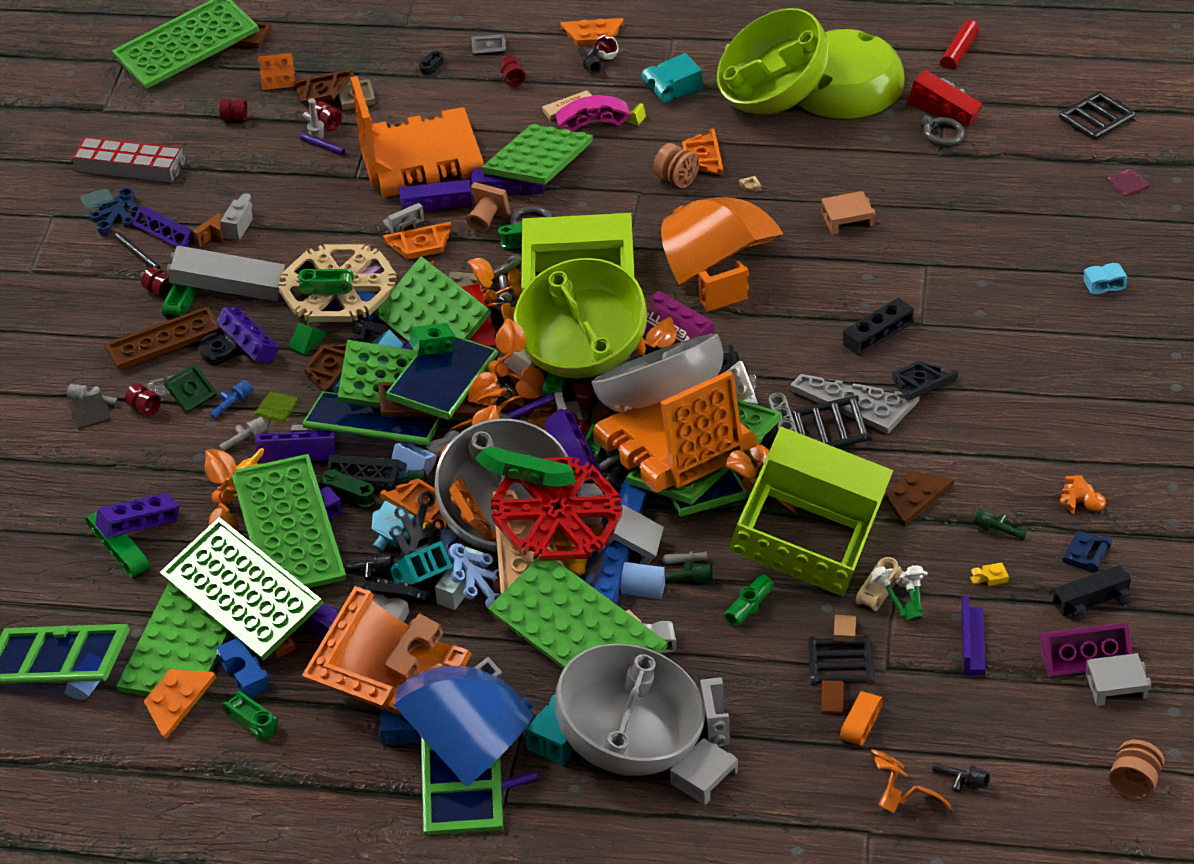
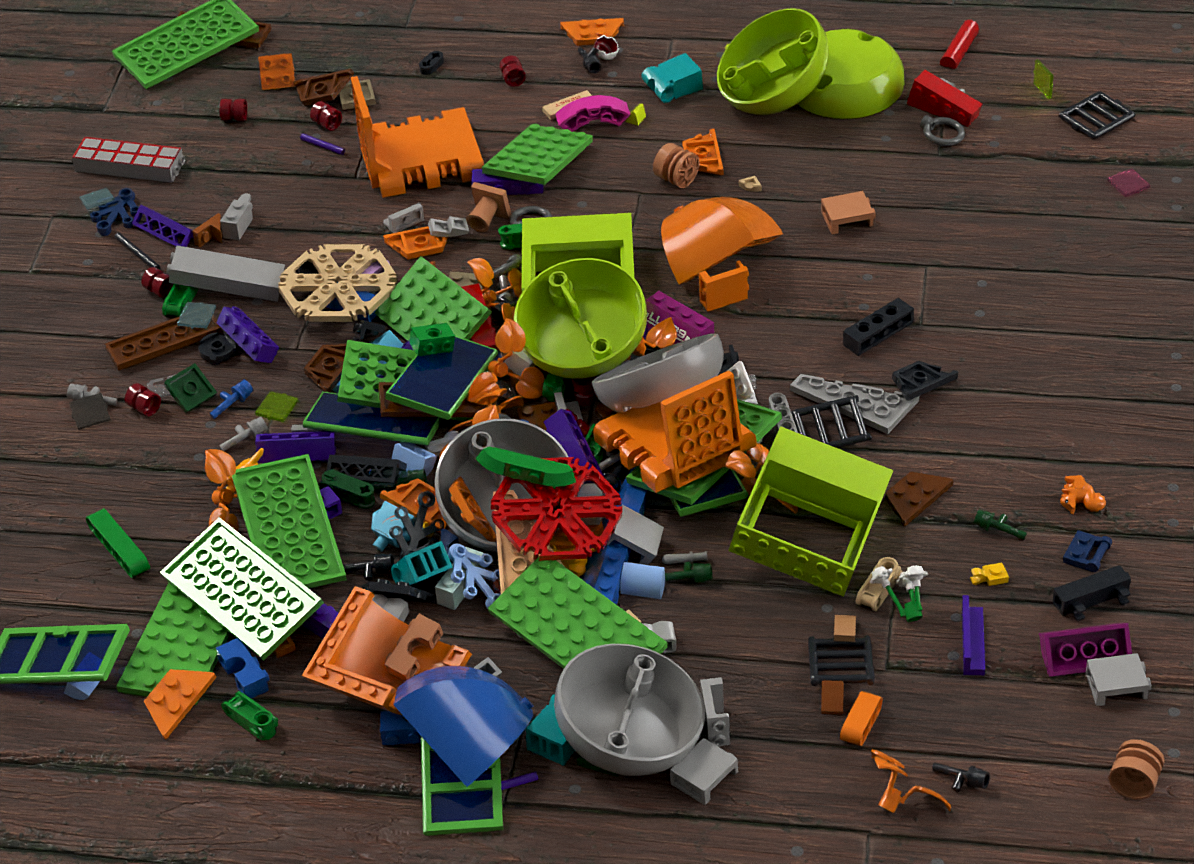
(137, 515): dark purple brick -> none
(196, 315): none -> clear light blue piece
(305, 338): green slope -> none
(315, 127): light grey piece -> none
(325, 281): green piece -> none
(407, 225): dark grey slope -> none
(437, 195): dark purple brick -> none
(452, 227): none -> light grey slope
(488, 44): light grey panel -> none
(531, 407): dark purple bar -> none
(748, 600): green piece -> none
(1043, 79): none -> clear neon green piece
(1105, 278): medium azure brick -> none

